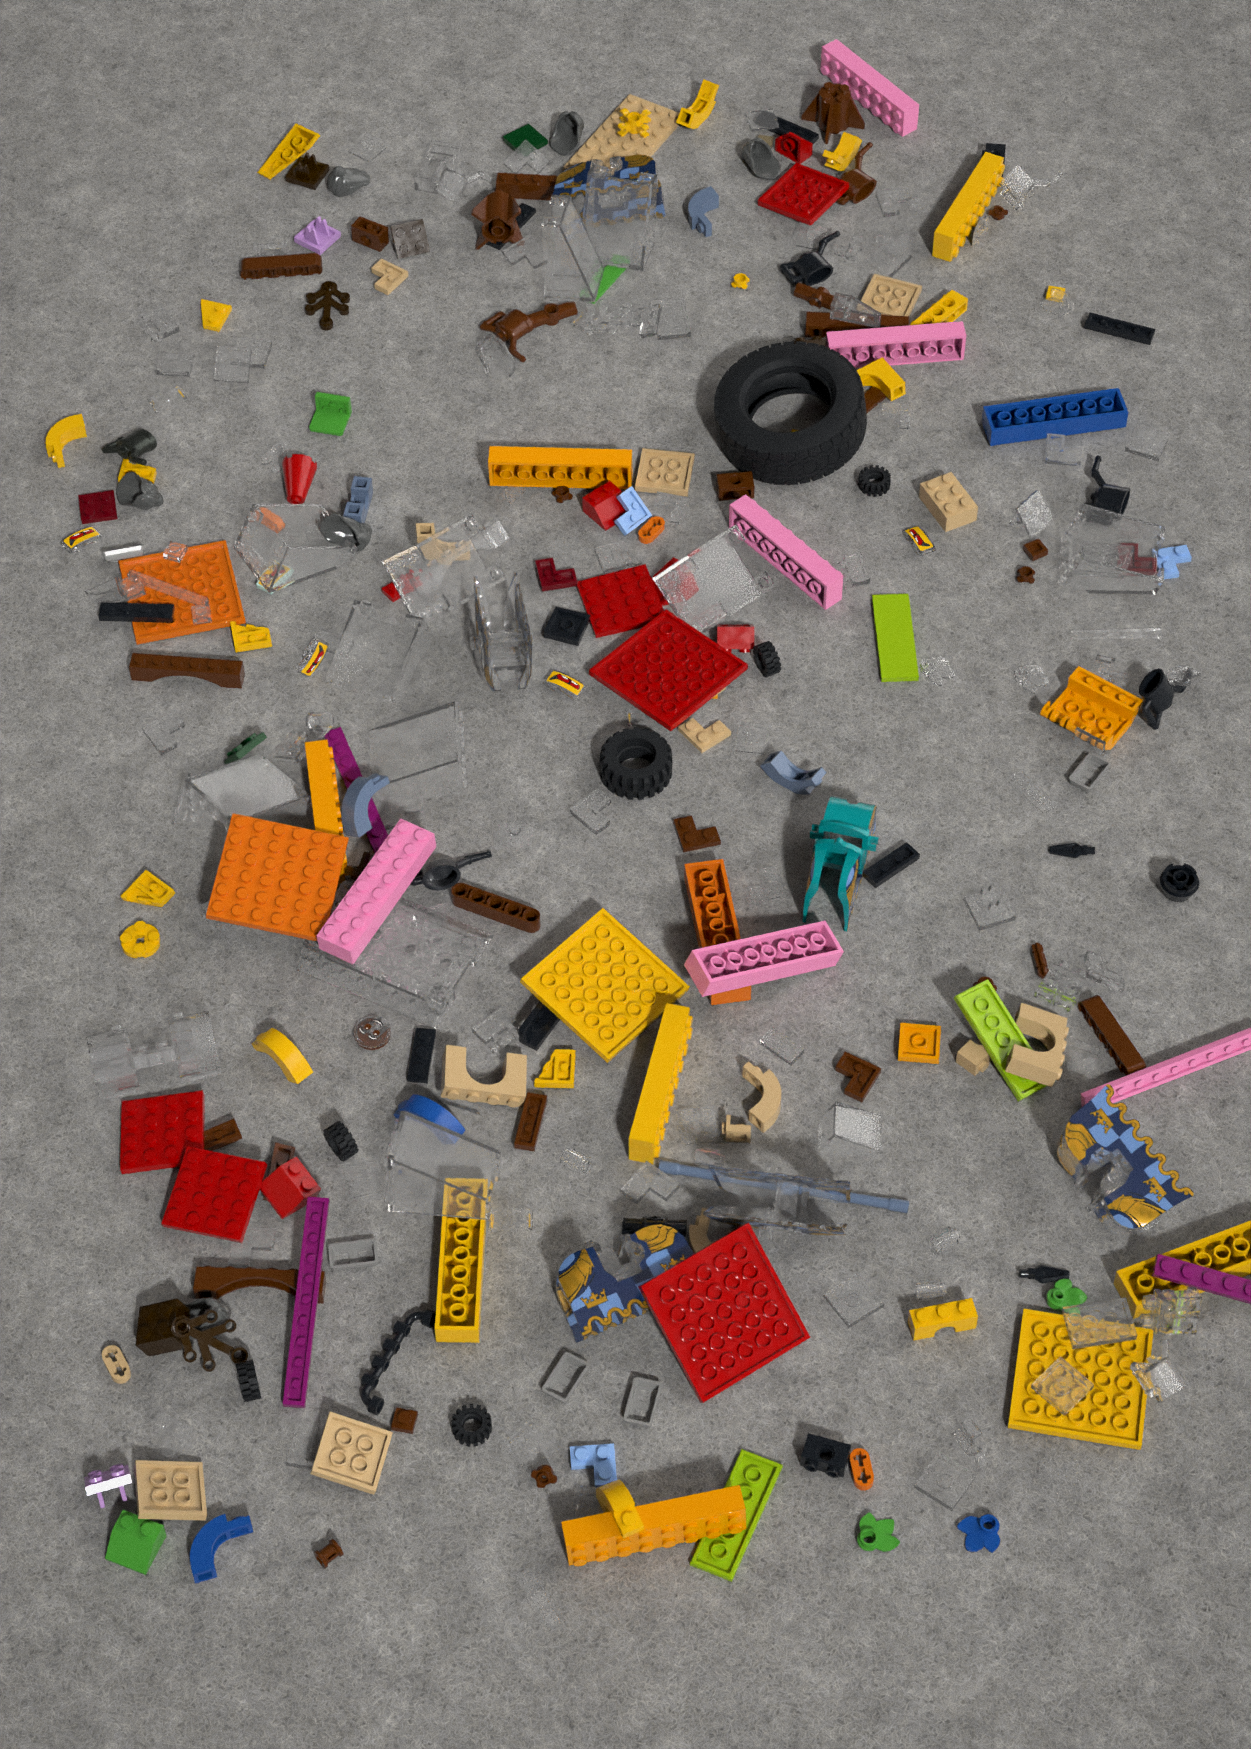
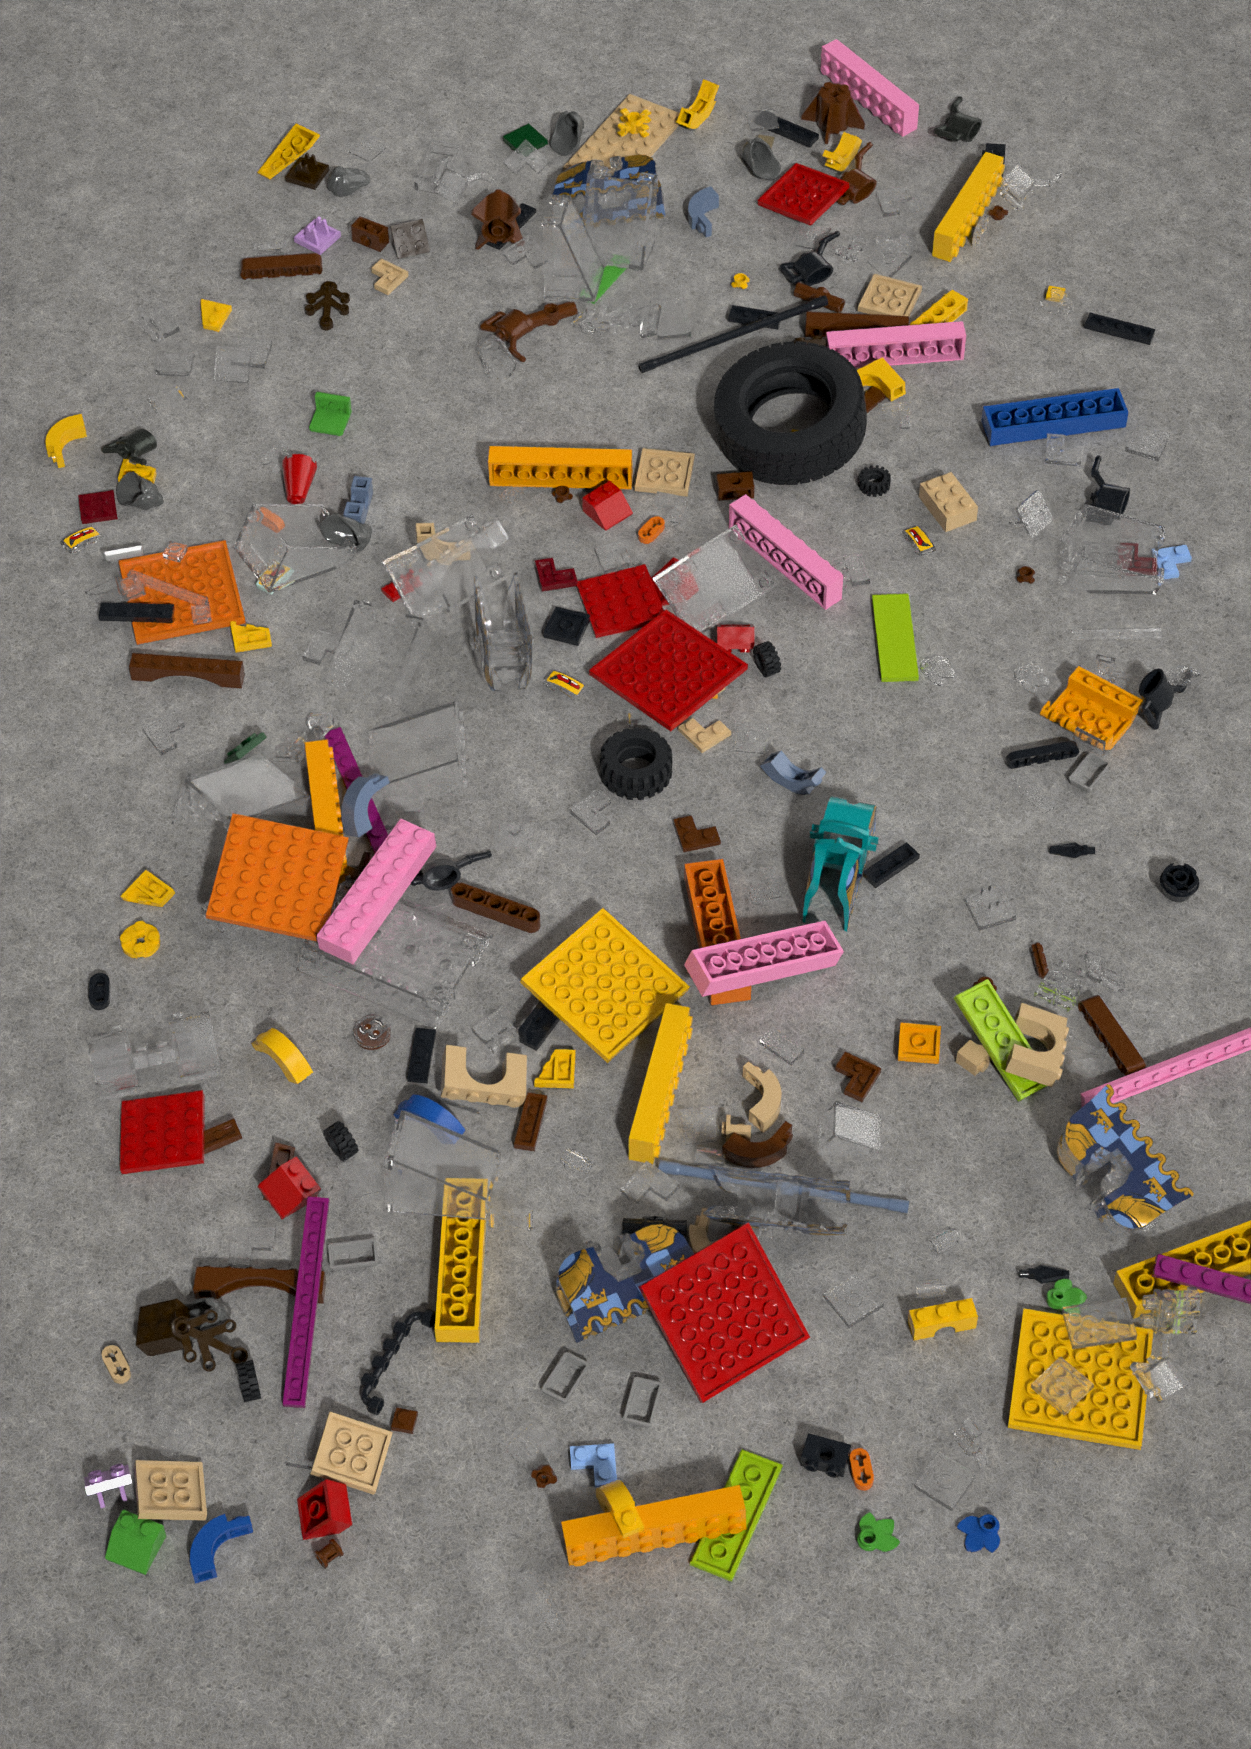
(99, 992): none -> black plate
(214, 1194): red plate -> none
(315, 654): slope -> none
(324, 1510): none -> red slope
(471, 1413): black tyre -> none
(526, 185): reddish brown brick -> none
(635, 512): light blue plate -> none
(654, 363): none -> black piece
(749, 315): none -> black plate
(758, 1154): none -> reddish brown arch
(793, 147): red slope -> none
(852, 310): clear slope -> none
(959, 125): none -> pearl dark grey piece
(1023, 757): none -> black beam
(1035, 549): reddish brown plate -> none

